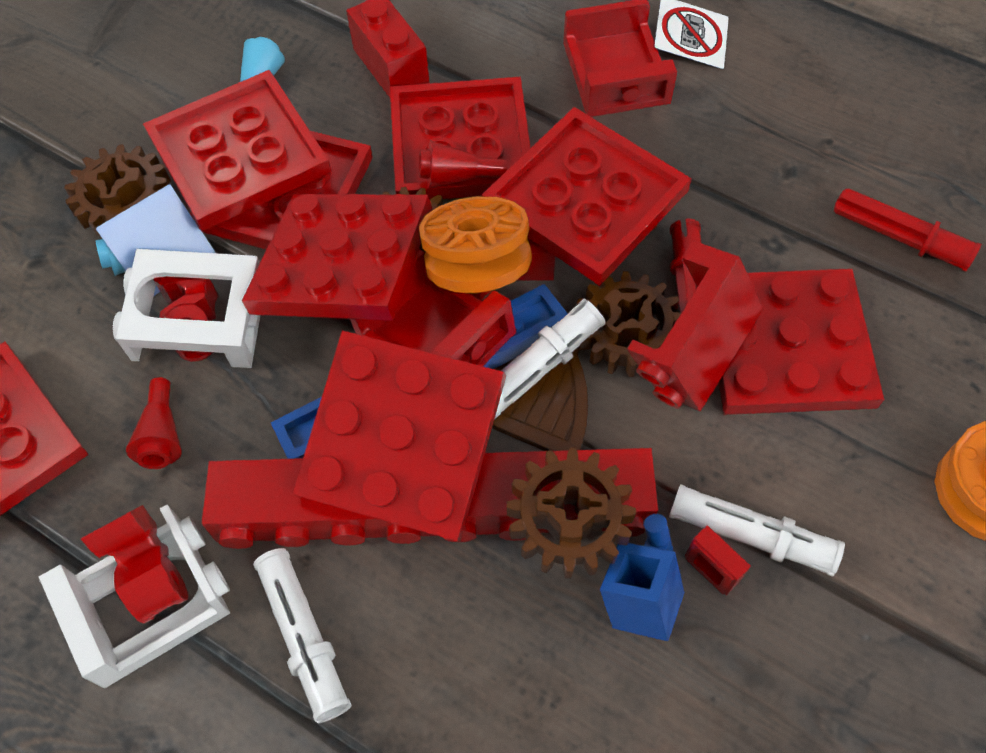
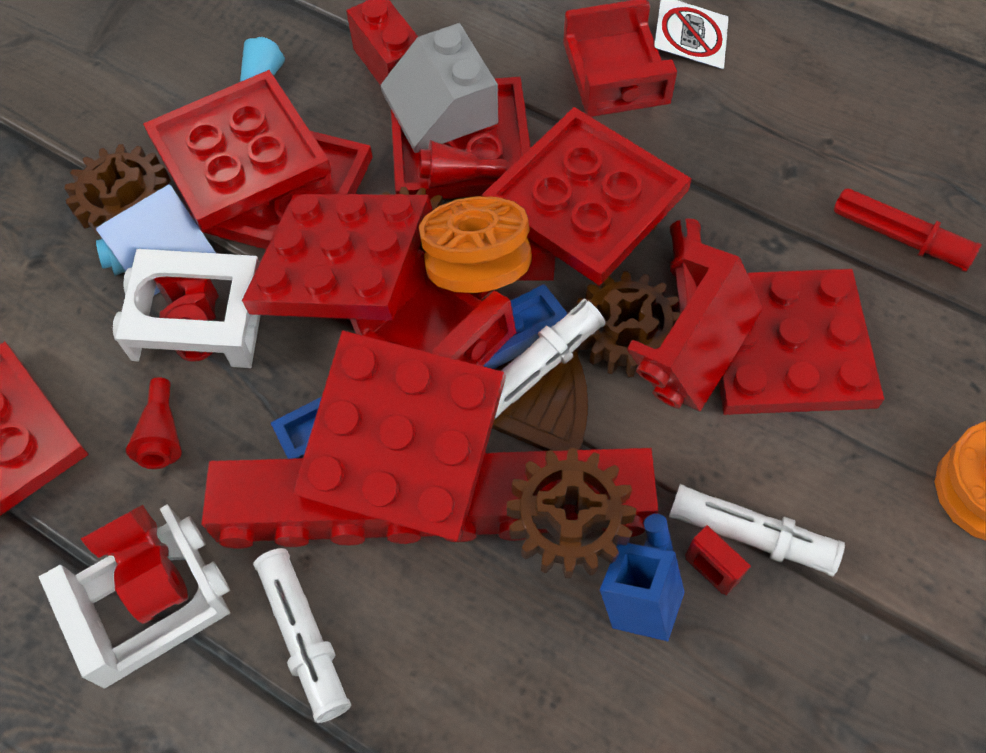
(441, 89): none -> light grey slope

